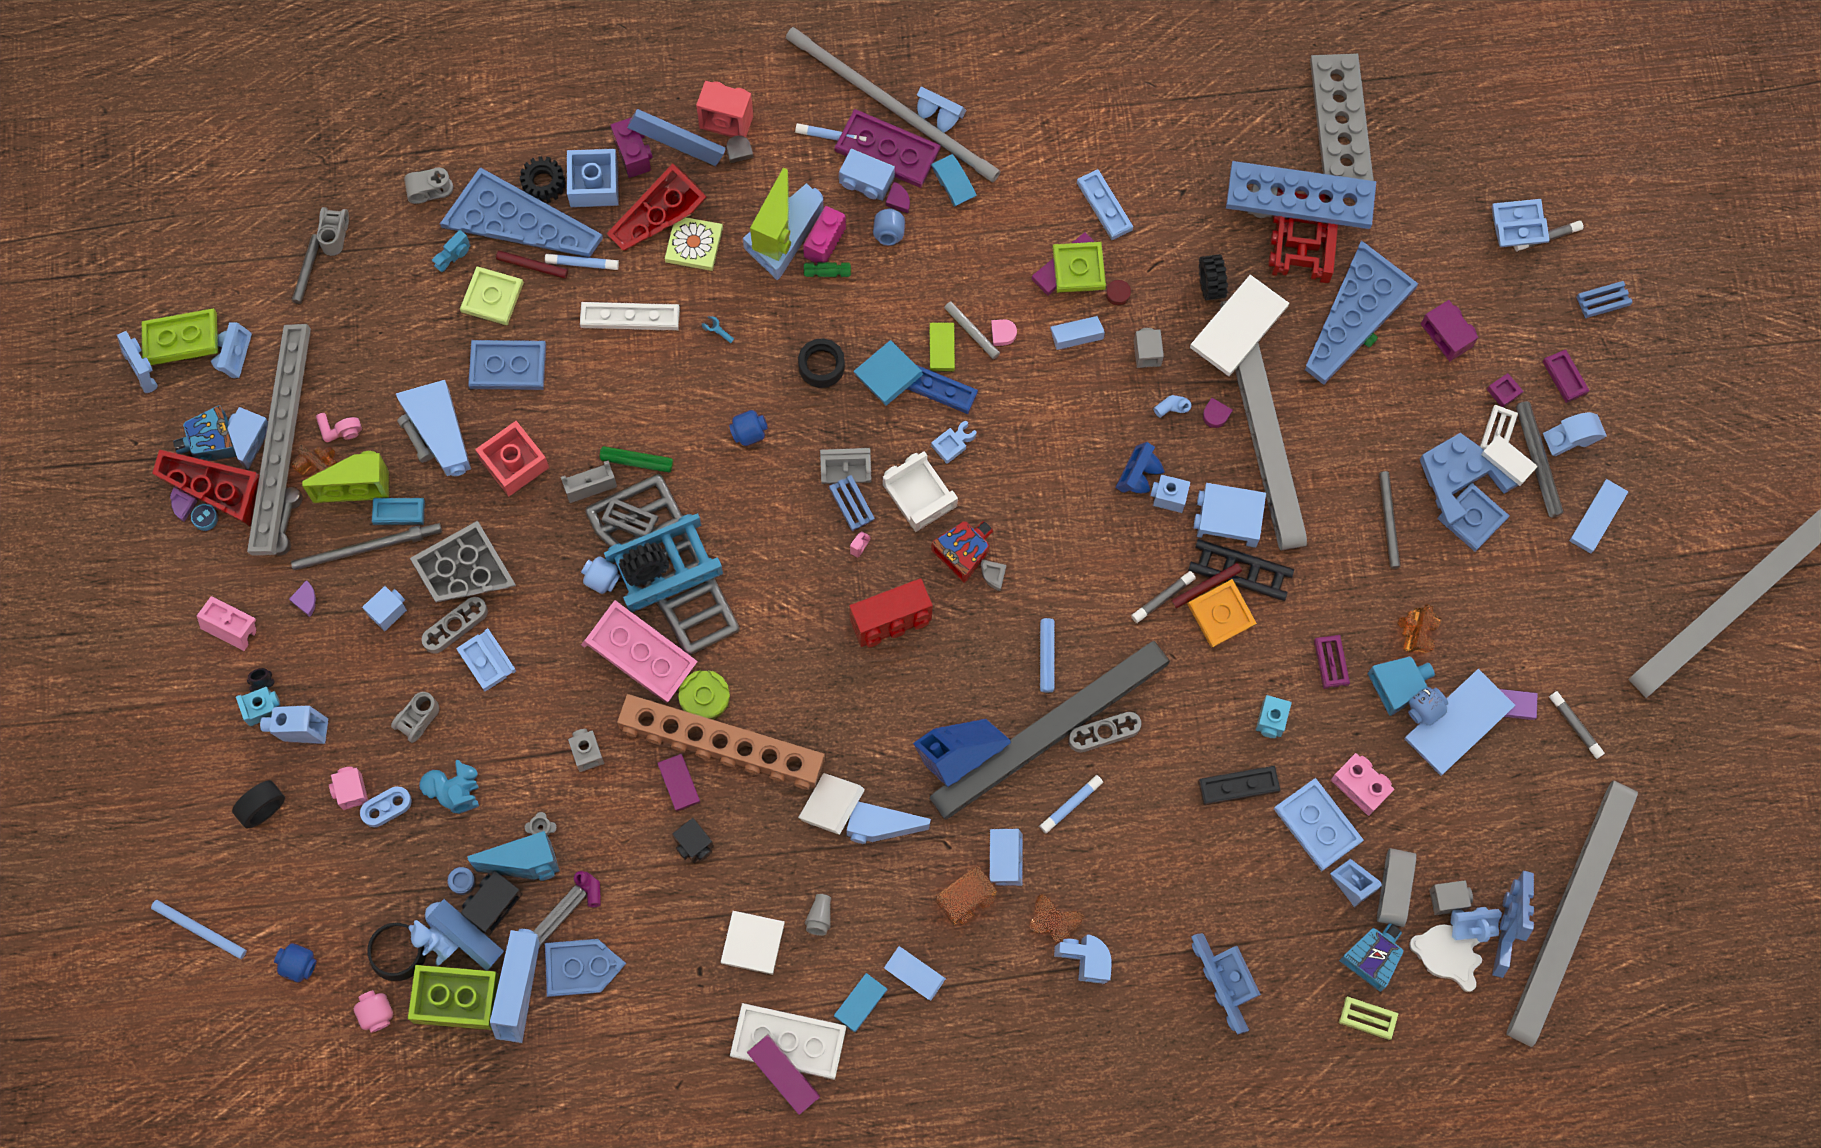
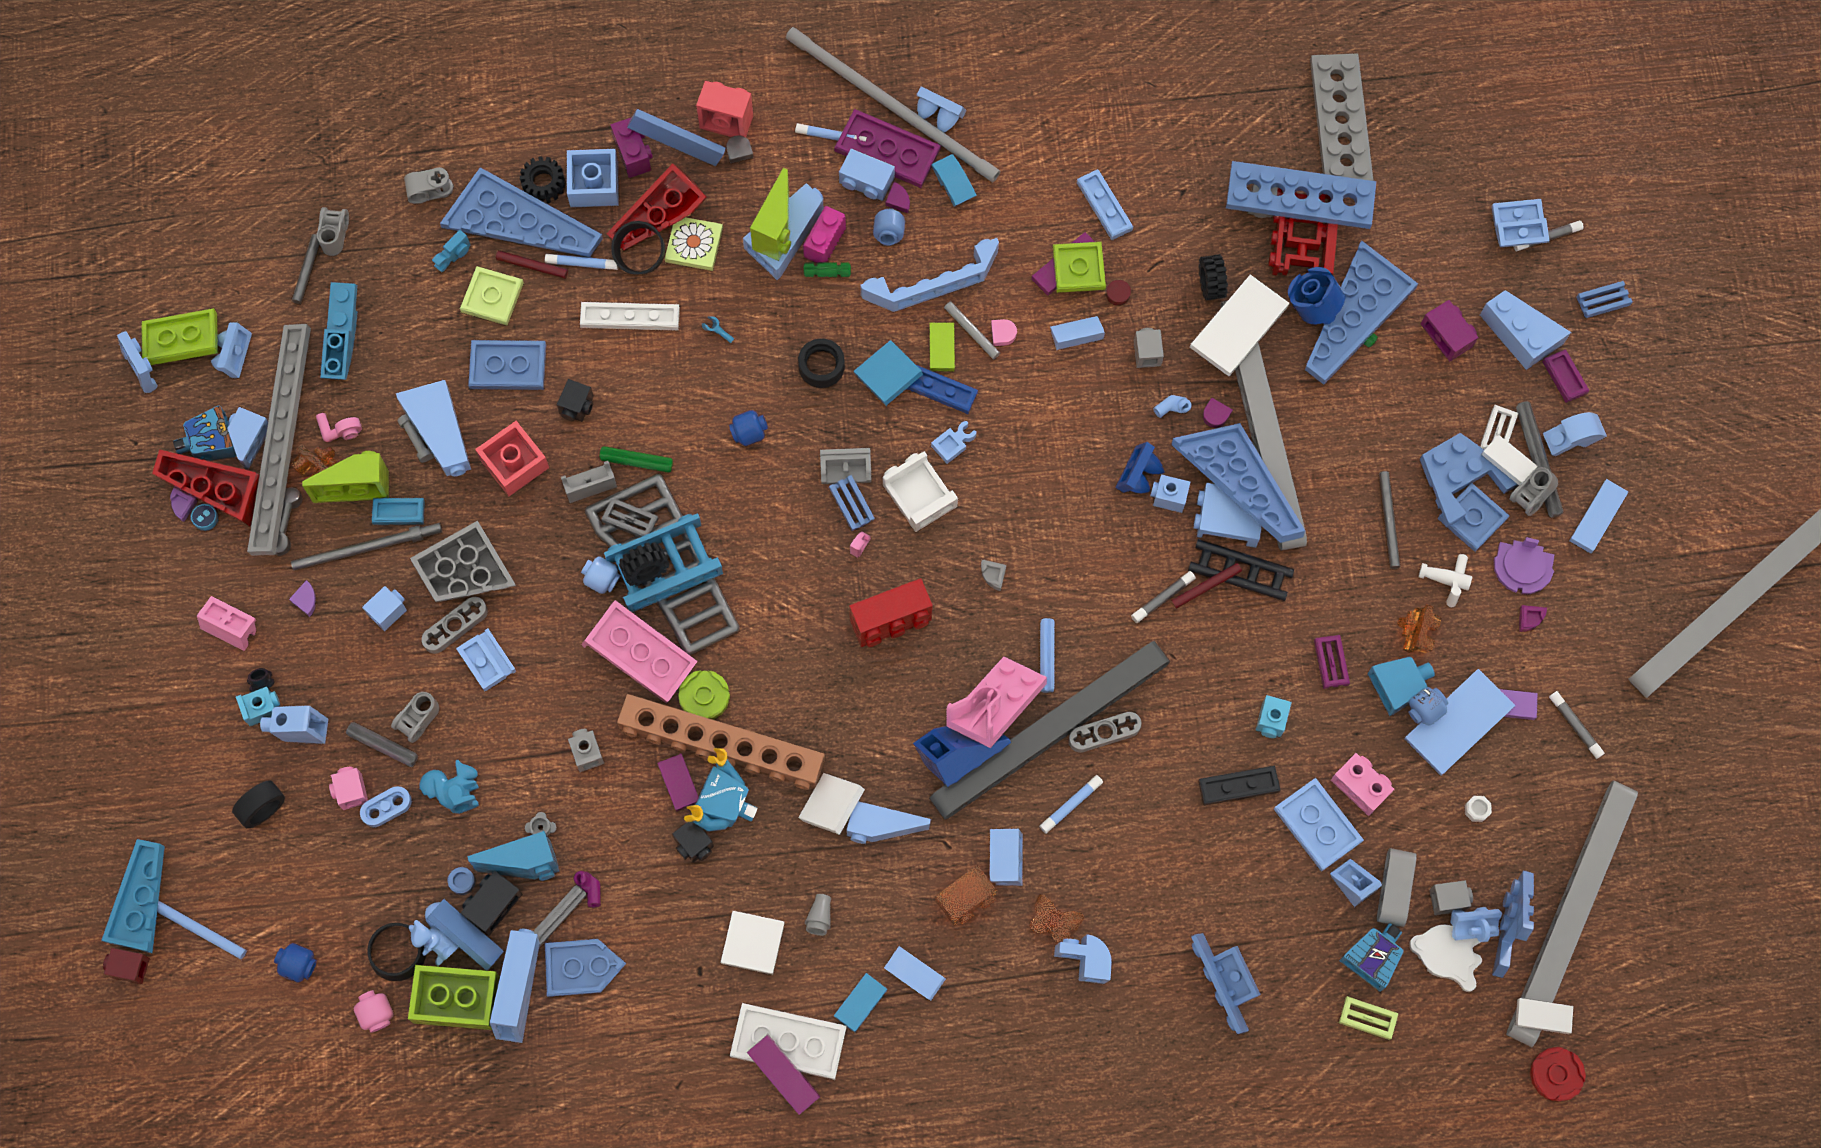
(125, 965): none -> dark red brick
(136, 904): none -> dark azure wing
(340, 331): none -> dark azure slope
(382, 744): none -> flat silver axle
(575, 401): none -> black brick
(618, 238): none -> black tyre
(721, 797): none -> dark azure torso
(877, 292): none -> light blue slope
(963, 548): torso -> none
(995, 702): none -> bright pink plate
(1221, 613): light orange tile -> none
(1239, 471): none -> medium blue wing
(1316, 296): none -> blue brick
(1455, 579): none -> white piece
(1477, 808): none -> white tile
(1505, 390): magenta tile -> none
(1523, 329): none -> light blue wedge
(1523, 566): none -> medium lavender piece
(1531, 617): none -> magenta tile
(1533, 492): none -> light grey piece
(1544, 1016): none -> white tile
(1557, 1074): none -> red tile

